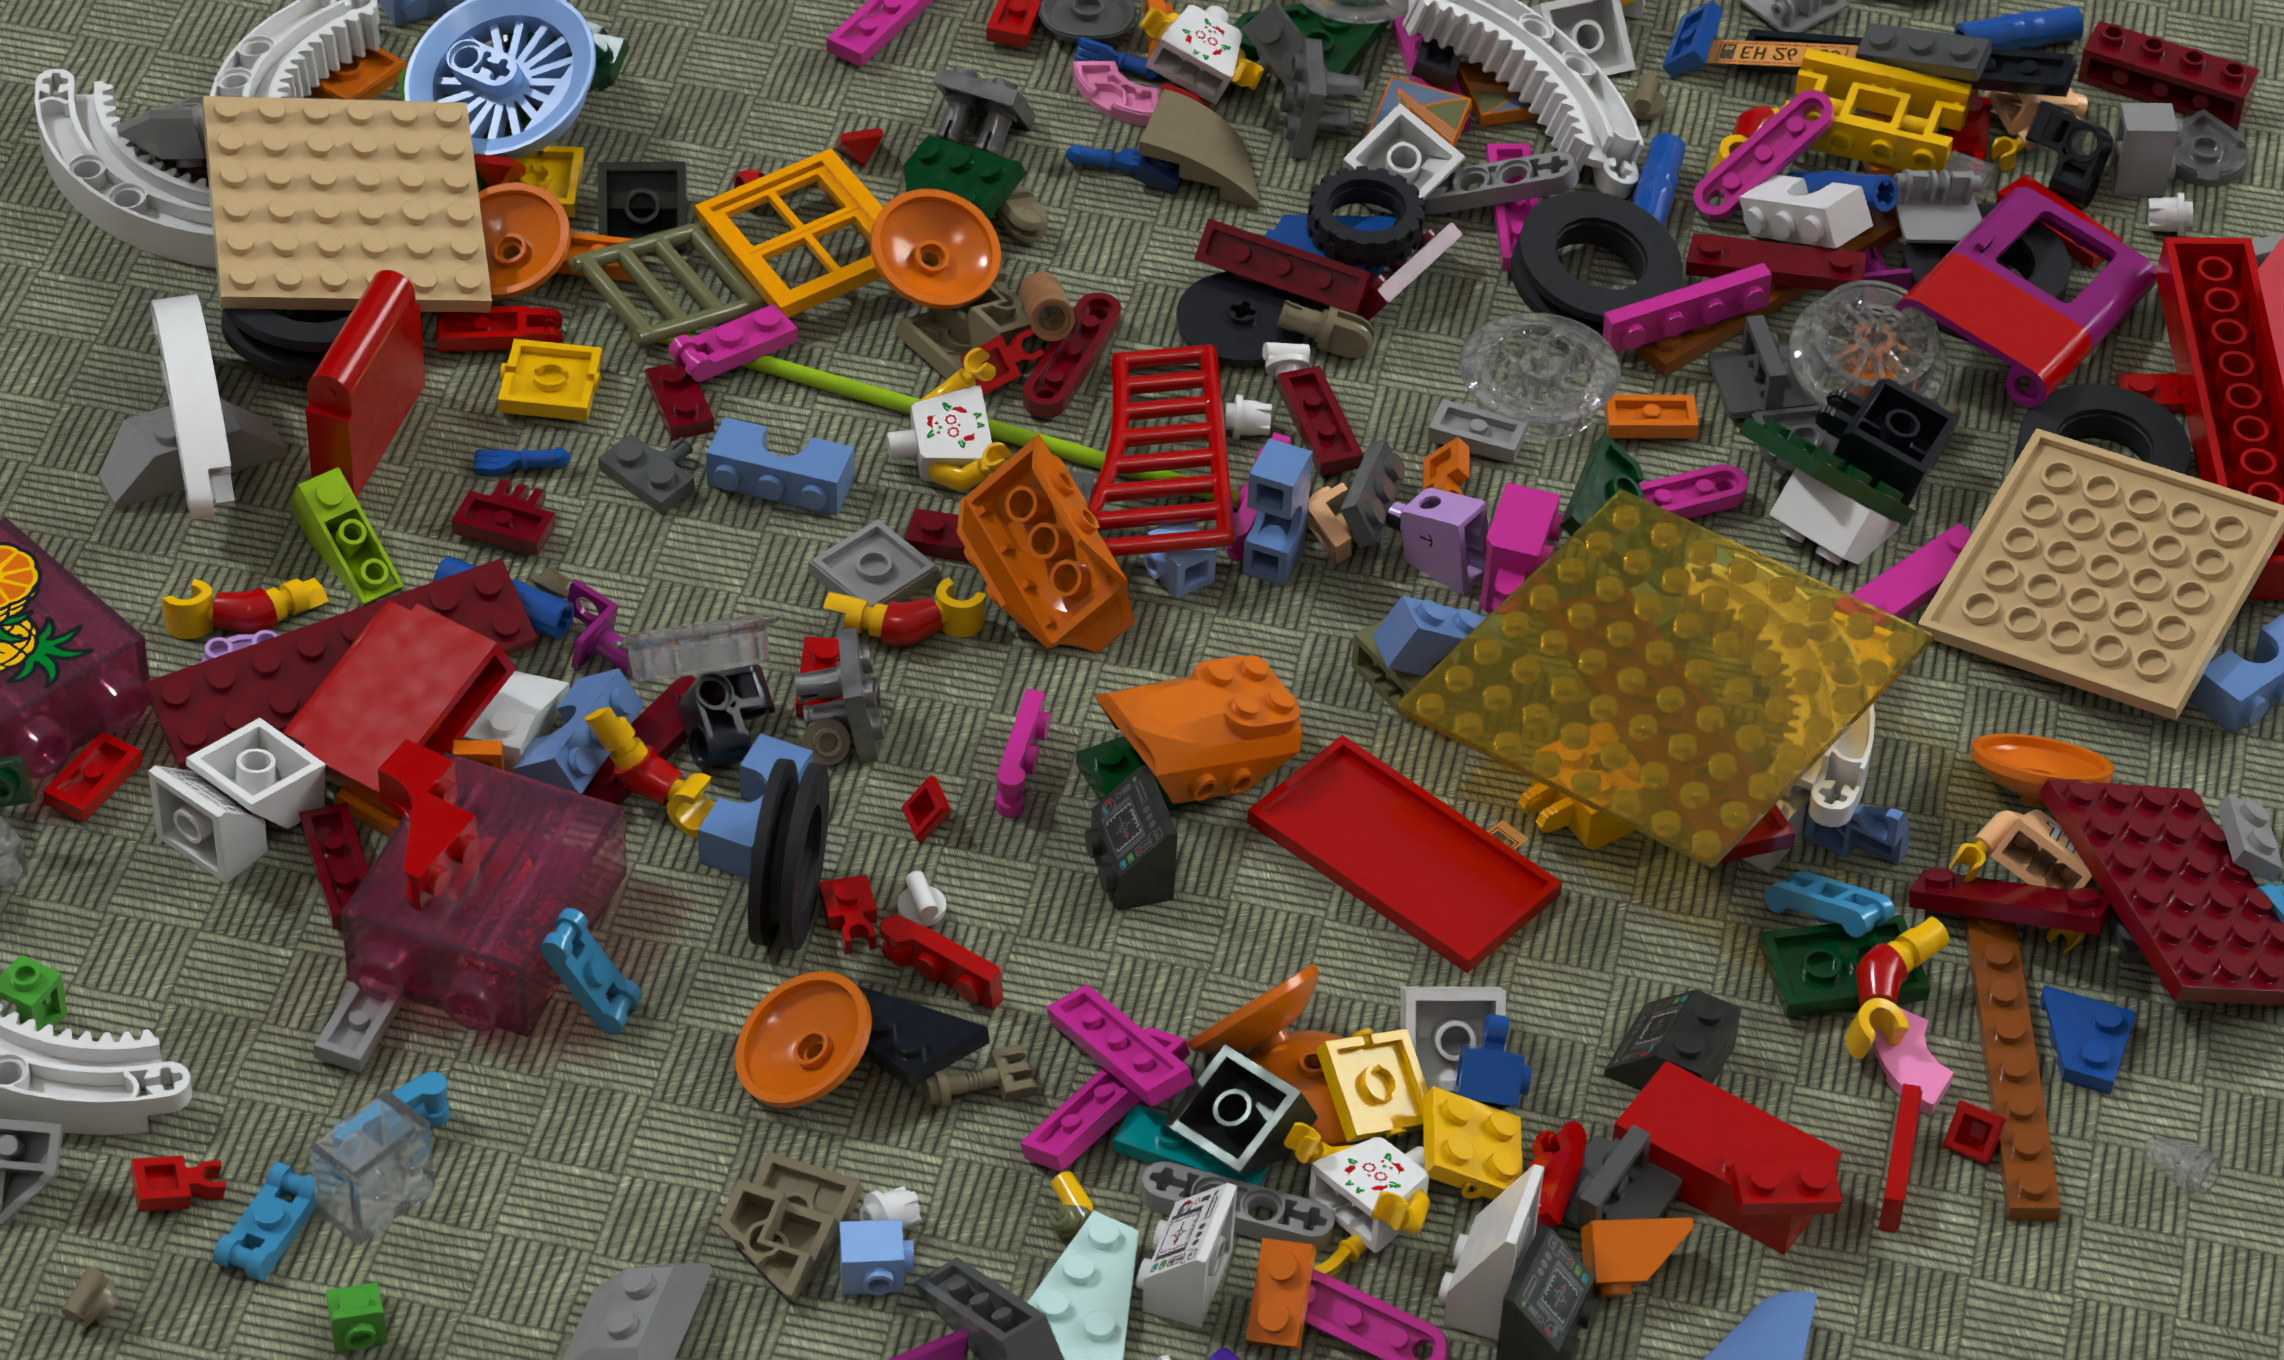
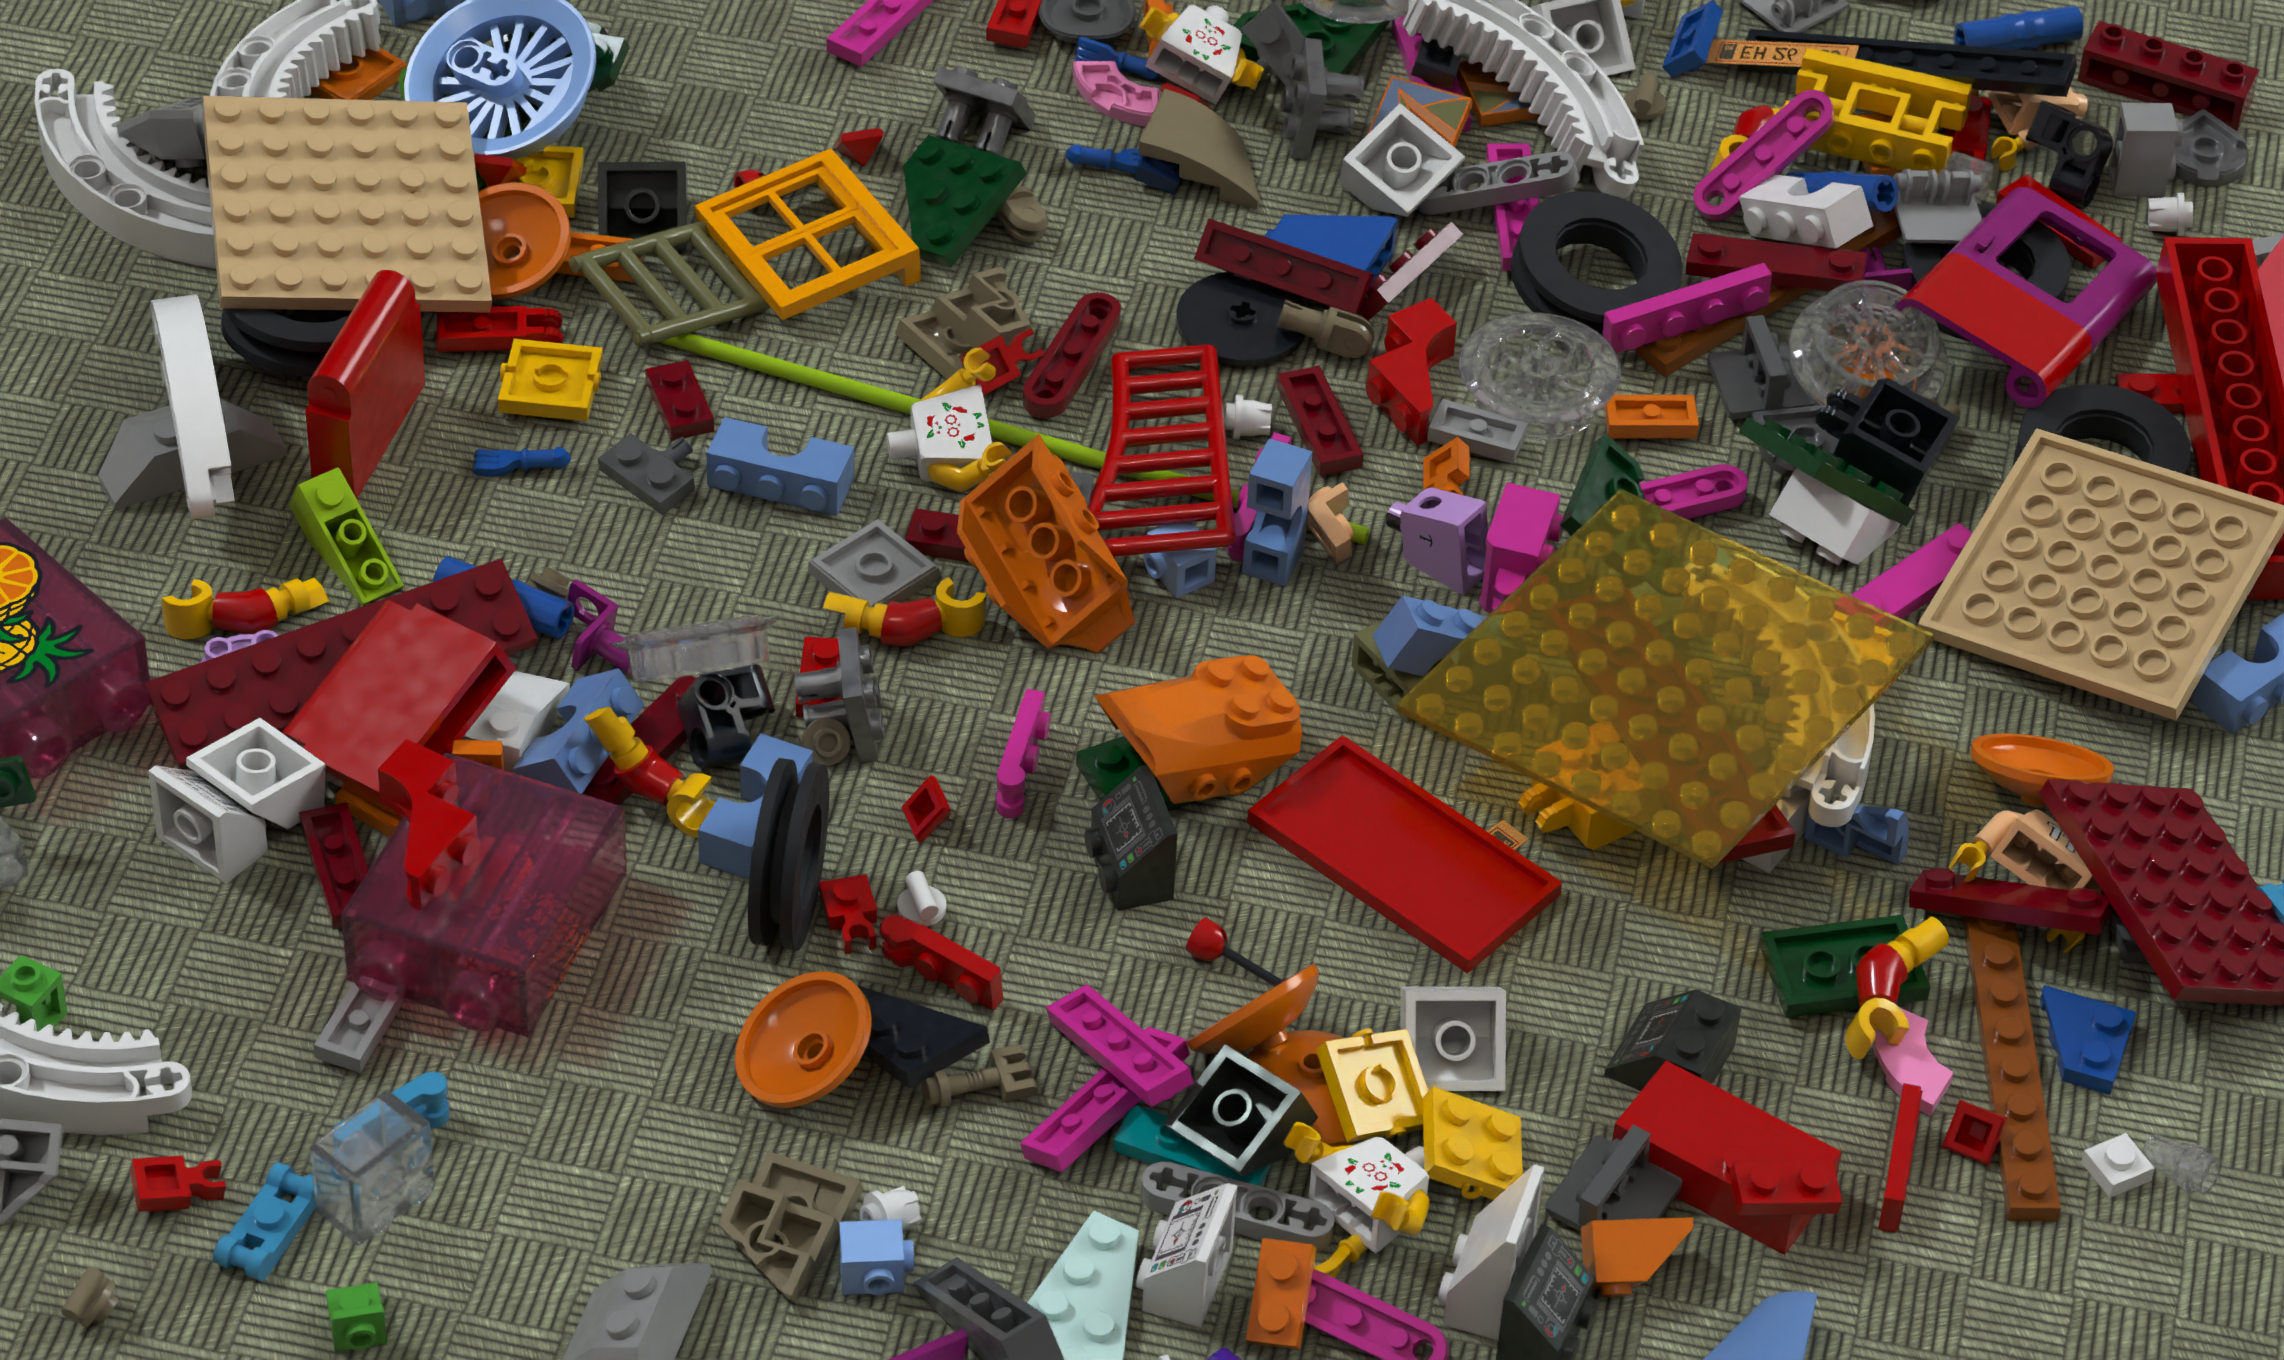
(92, 777): red plate -> none
(506, 518): dark red hinge -> none
(589, 972): dark azure plate -> none
(734, 343): dark pink plate -> none
(939, 230): orange dish -> none
(1046, 306): medium nougat pin -> none
(1075, 1205): arm -> none
(1211, 942): none -> red hinge
(1285, 357): white plate -> none
(1362, 246): black tyre -> none
(1372, 492): dark grey plate -> none
(1400, 378): none -> red arch
(1489, 1071): blue brick -> none
(1562, 1164): red hinge -> none
(1660, 175): blue axle -> none
(1830, 902): dark azure plate -> none
(1925, 51): dark grey plate -> none
(2117, 1165): none -> white plate
(2250, 837): light grey plate -> none

